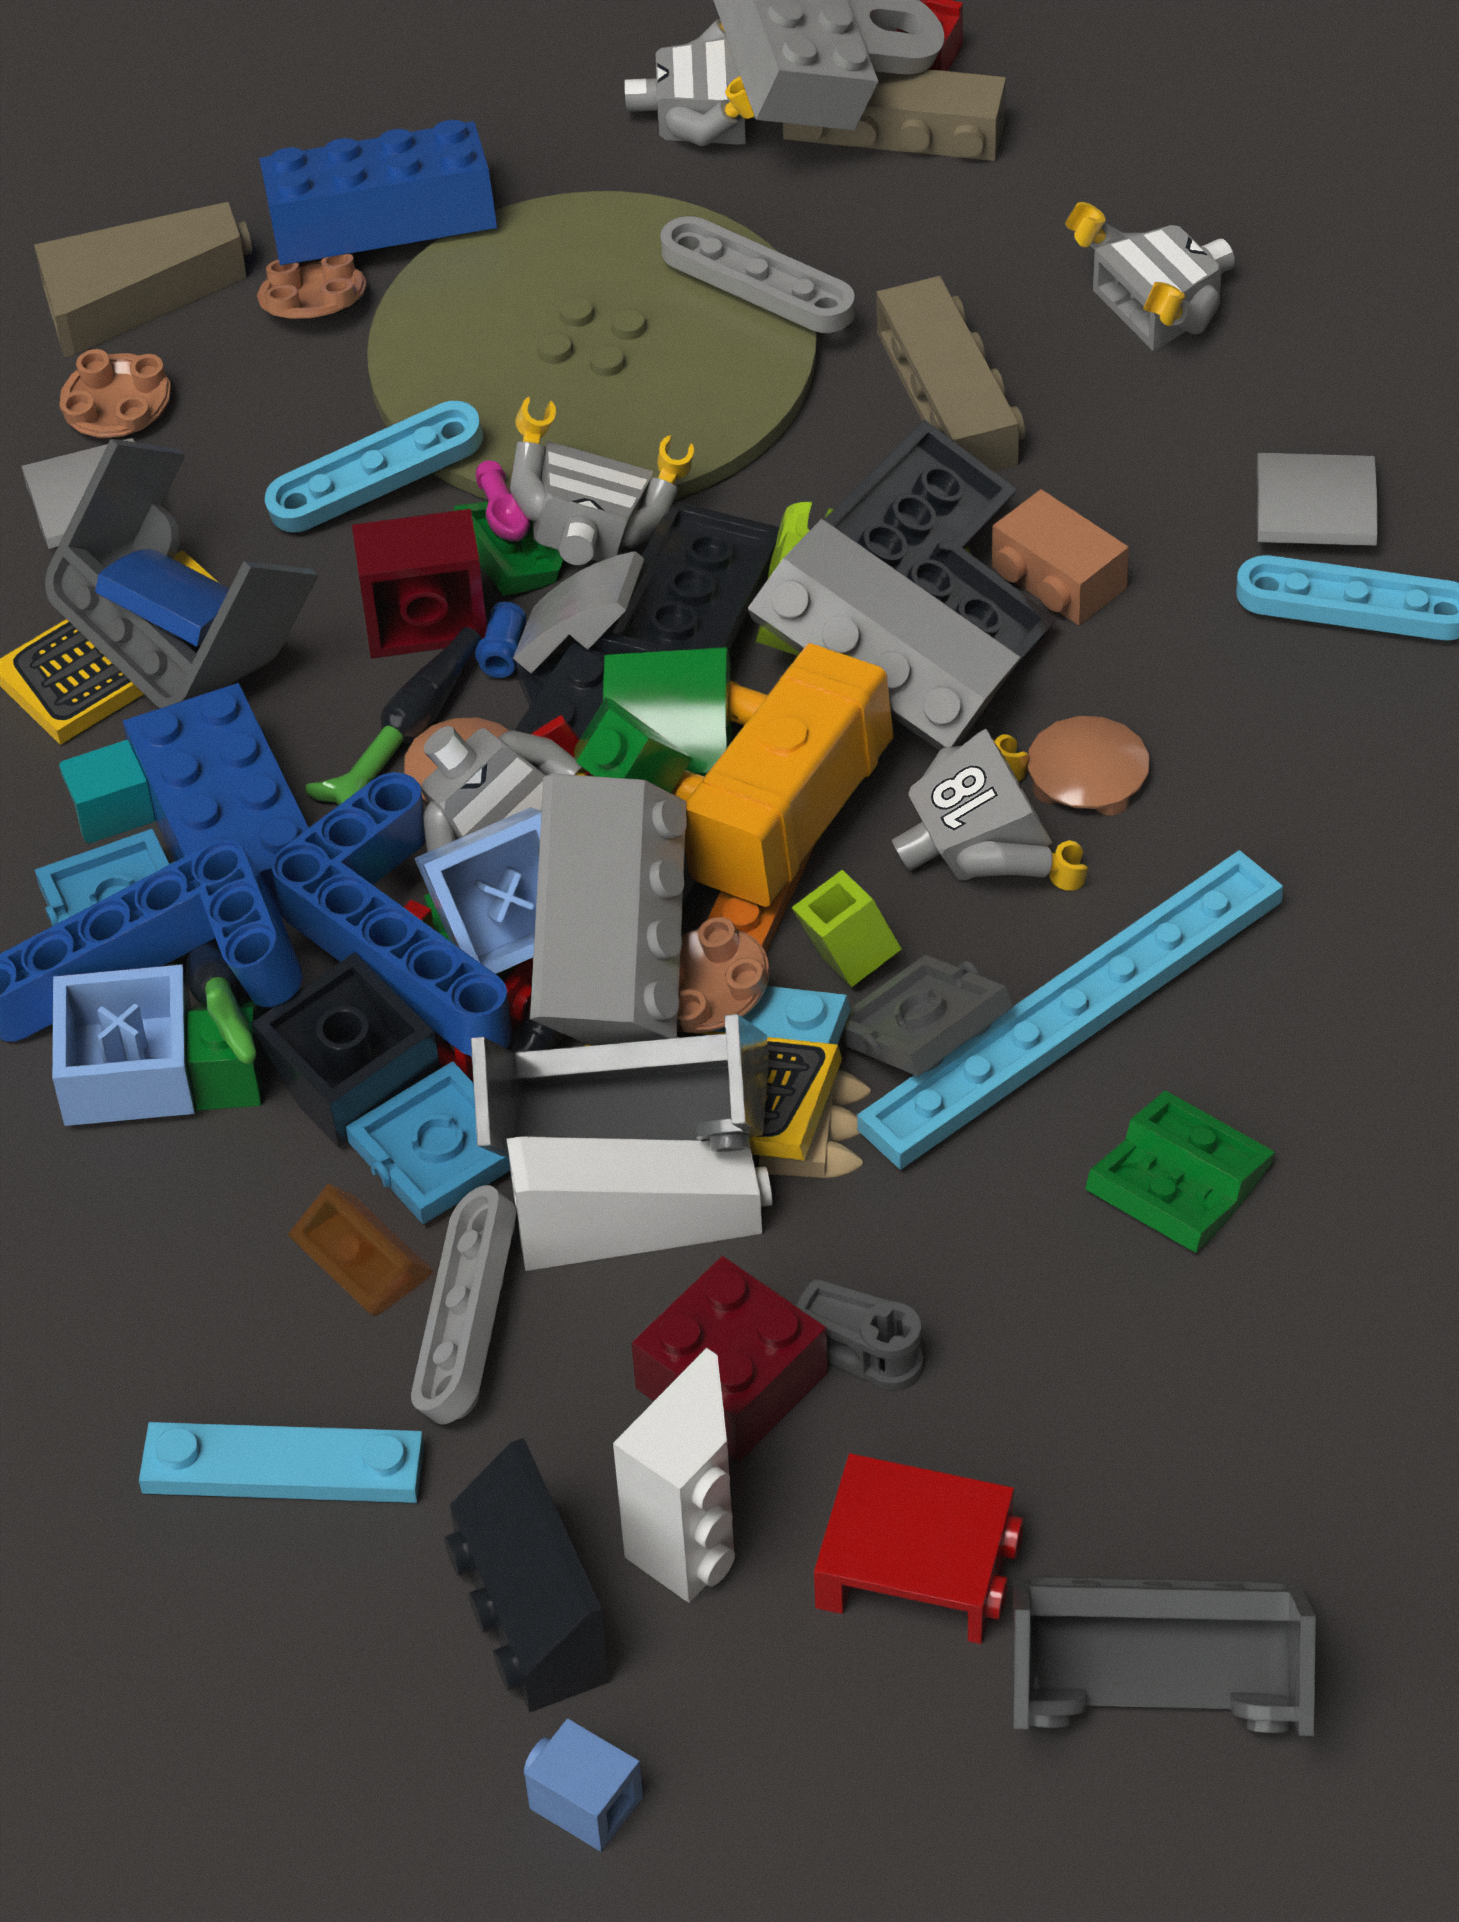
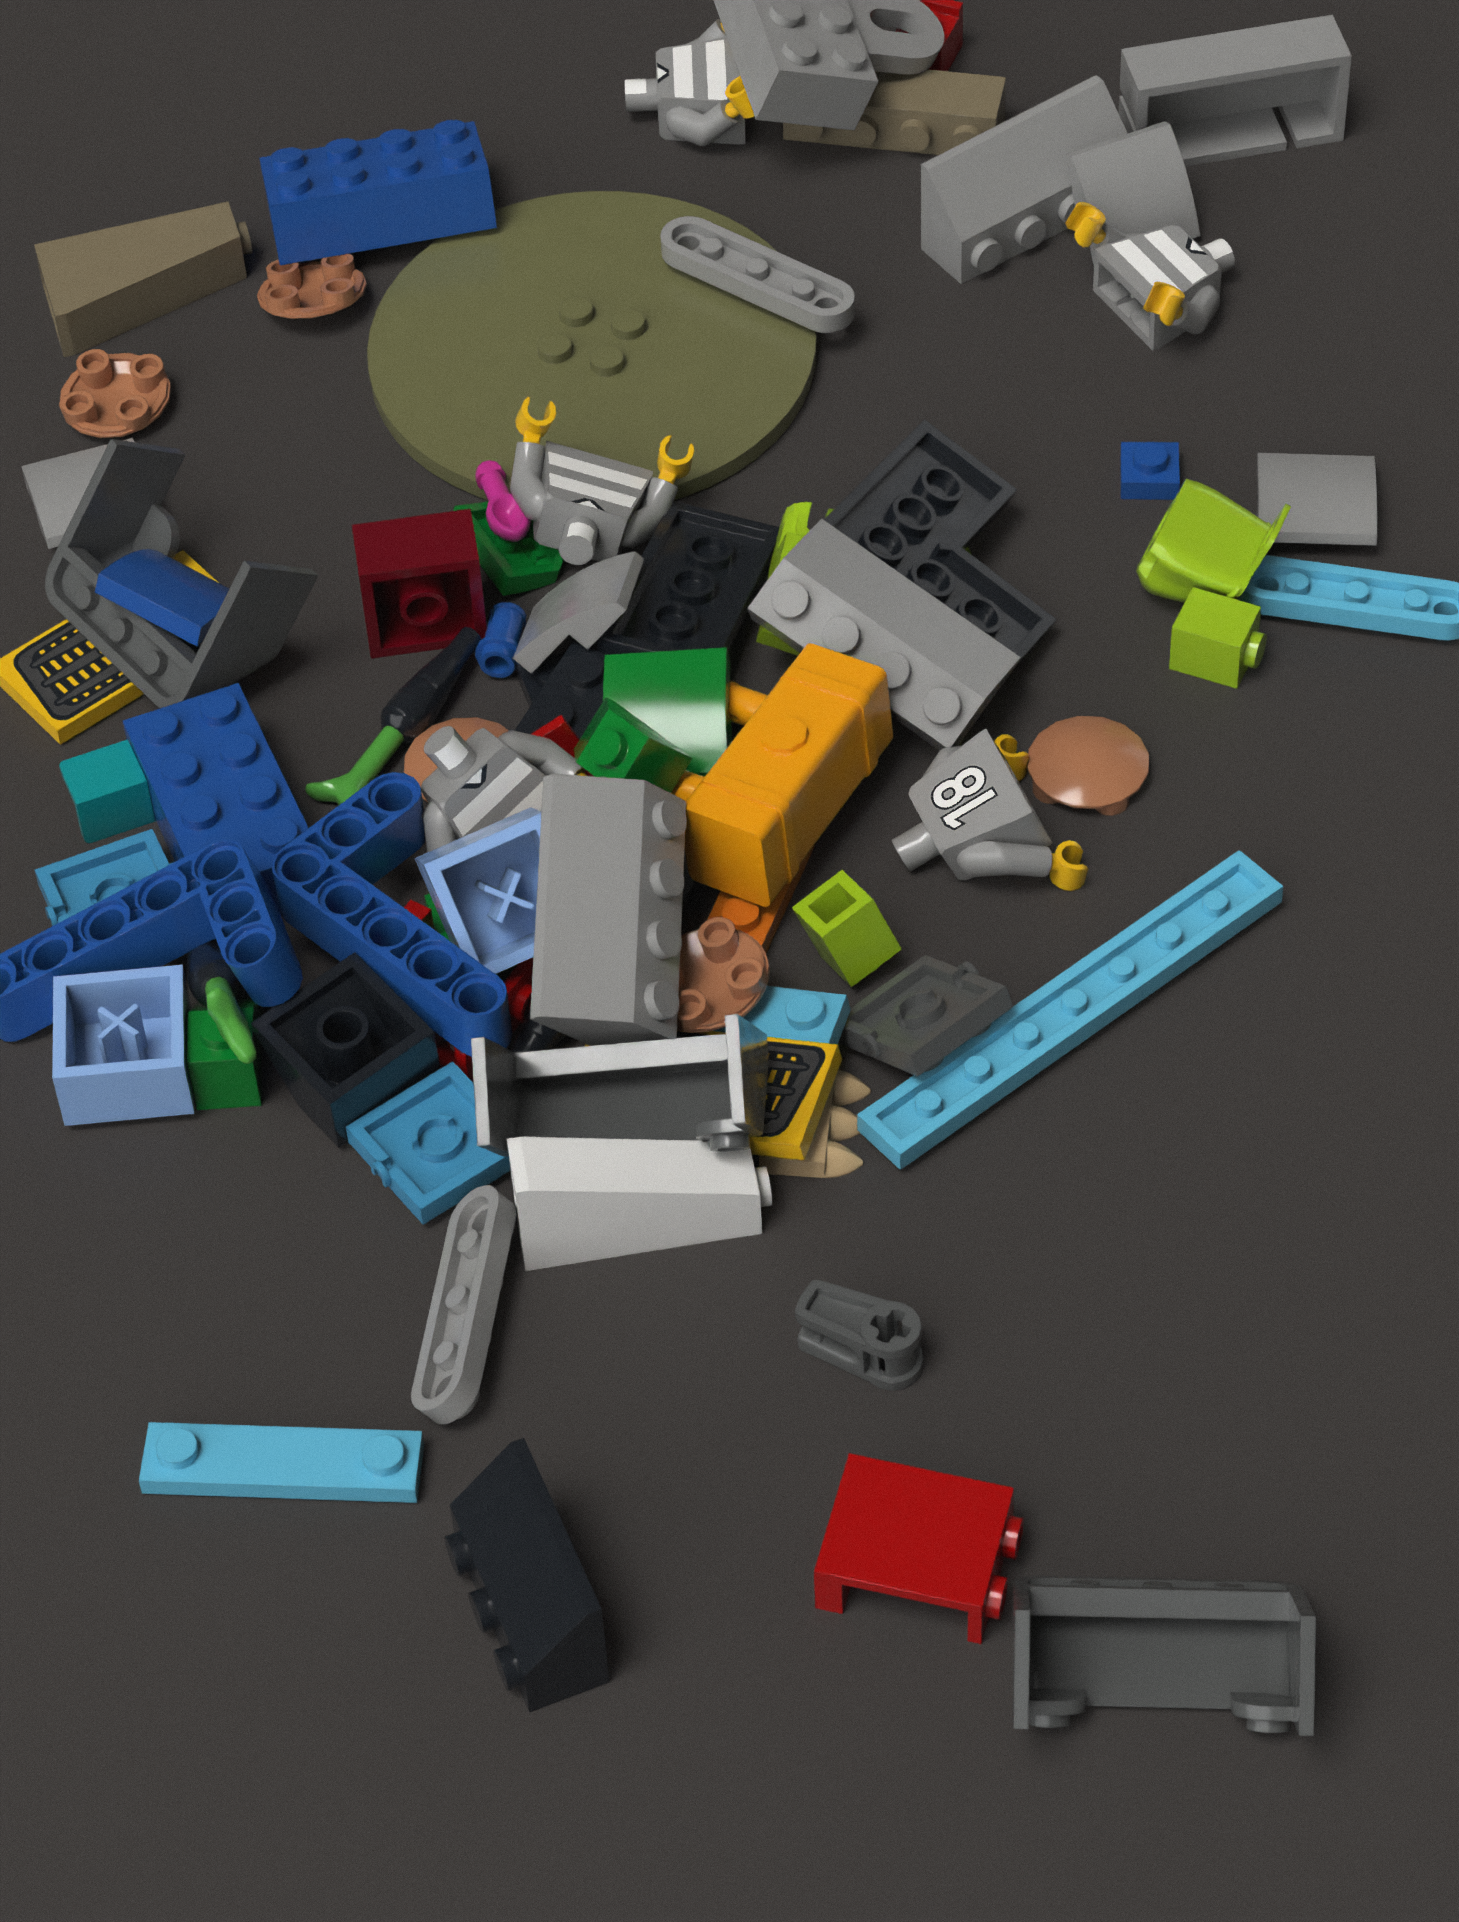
(358, 1250): clear orange slope -> none
(374, 466): medium azure plate -> none
(582, 1784): medium blue brick -> none
(678, 1484): white slope -> none
(763, 1345): dark red brick -> none
(948, 371): dark tan brick -> none
(1011, 181): none -> light grey slope
(1059, 557): nougat brick -> none
(1136, 181): none -> light grey slope
(1149, 470): none -> blue plate
(1180, 1171): green slope -> none
(1205, 545): none -> lime piece
(1216, 638): none -> lime brick
(1225, 84): none -> light grey piece

